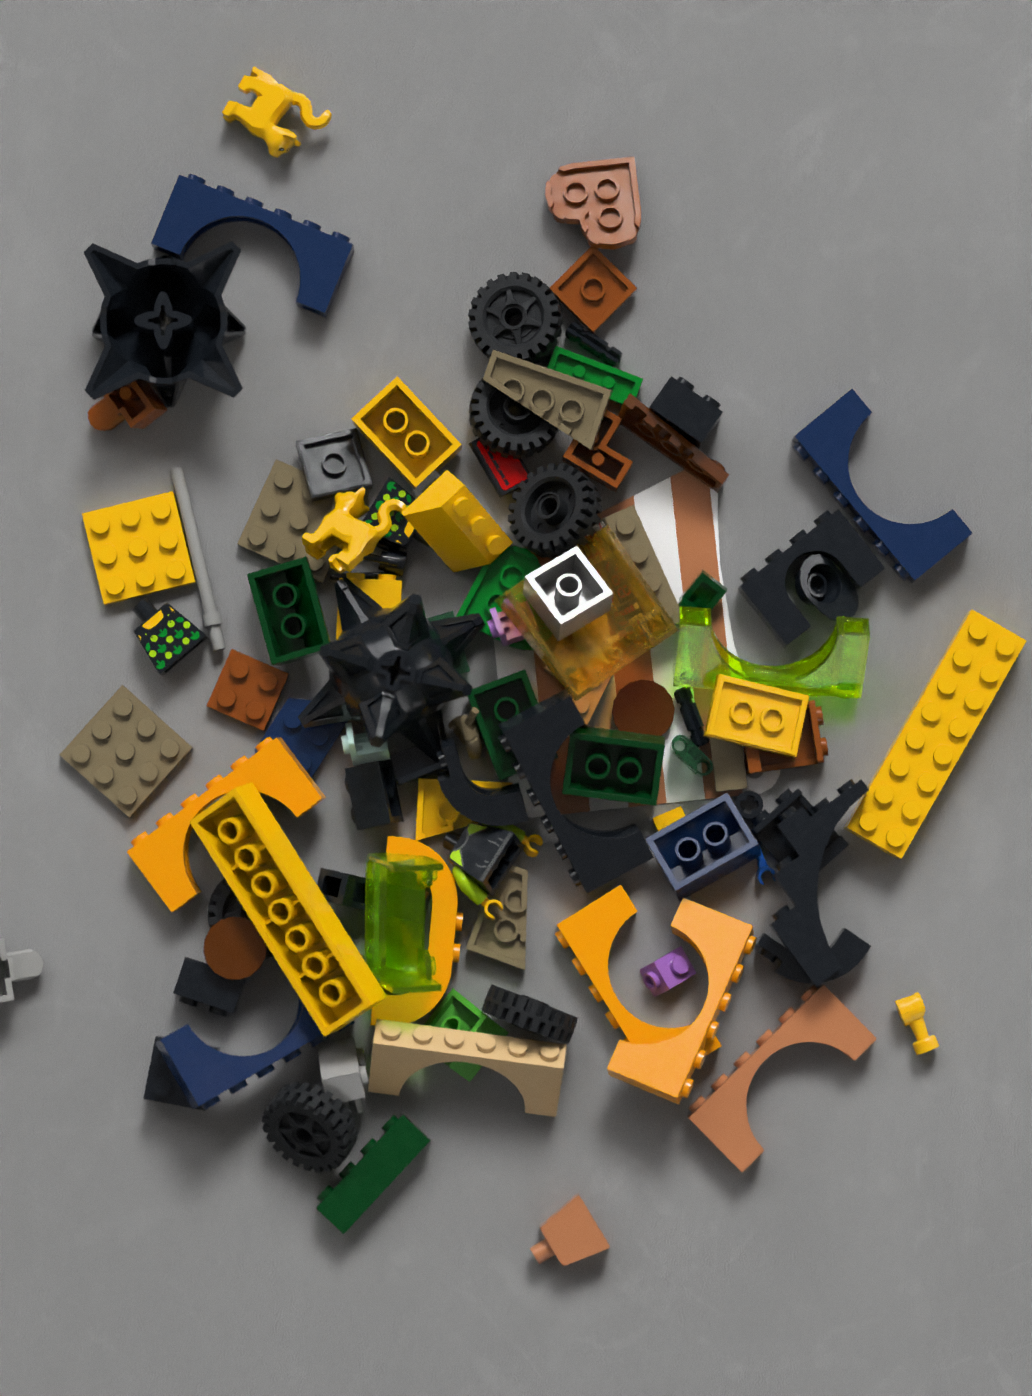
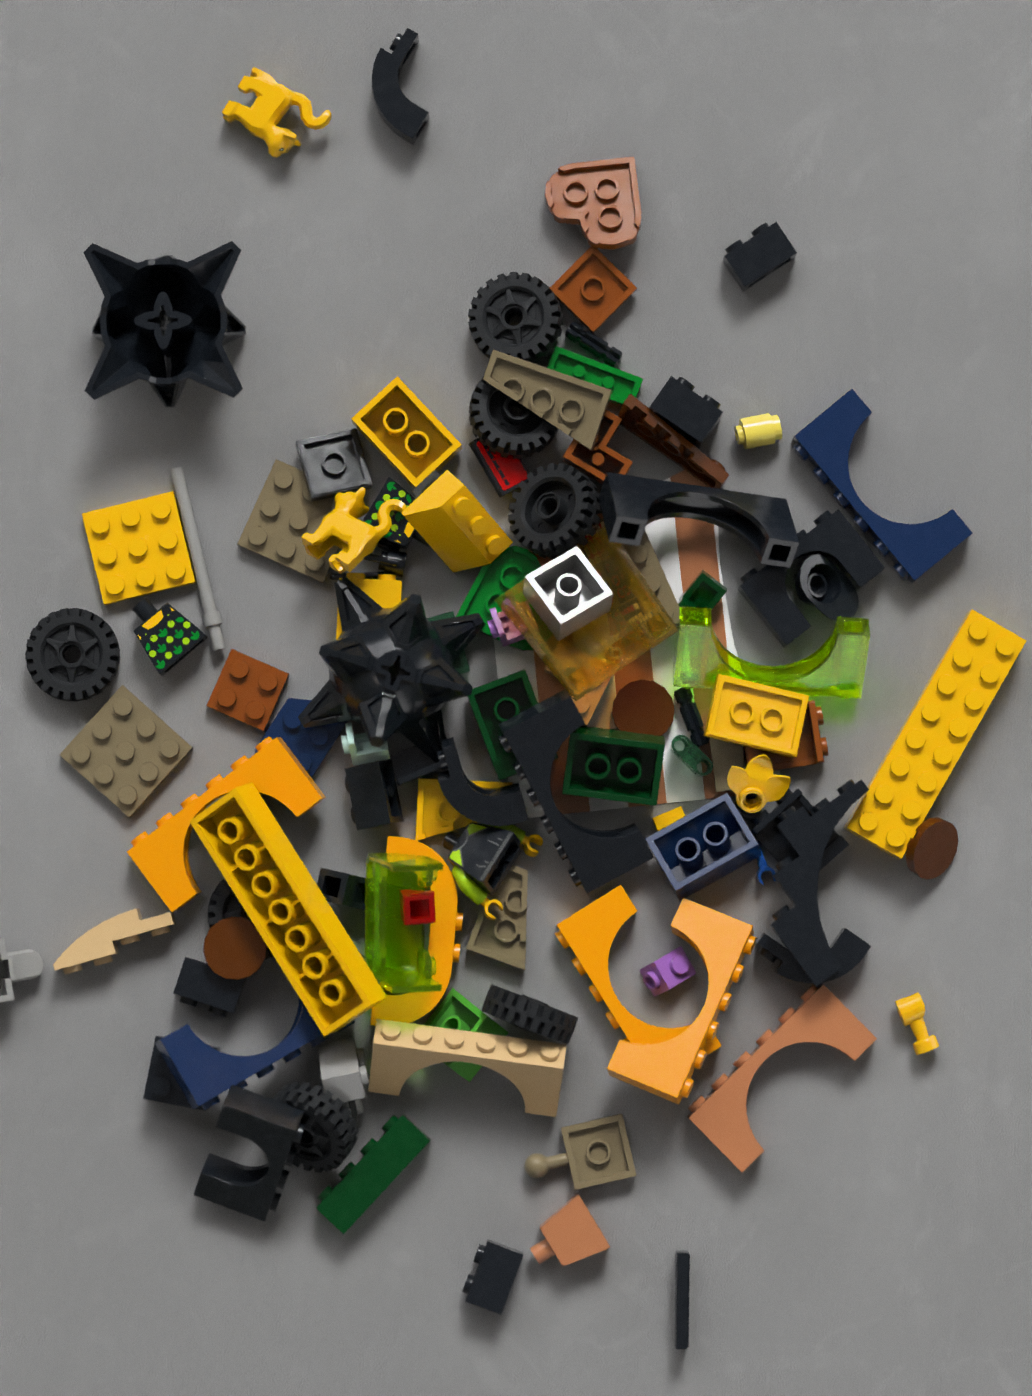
(47, 654): none -> black wheel
(100, 941): none -> tan slope
(134, 403): dark orange brick -> none
(198, 208): dark blue arch -> none
(271, 1127): none -> black arch
(289, 611): dark green slope -> none
(395, 109): none -> black arch
(417, 907): none -> red slope
(468, 732): dark tan piece -> none
(493, 1276): none -> black brick
(594, 1151): none -> dark tan plate
(682, 1283): none -> black tile
(756, 779): none -> yellow plate
(758, 256): none -> black brick
(758, 430): none -> light yellow brick
(759, 520): none -> black arch
(932, 848): none -> reddish brown tile

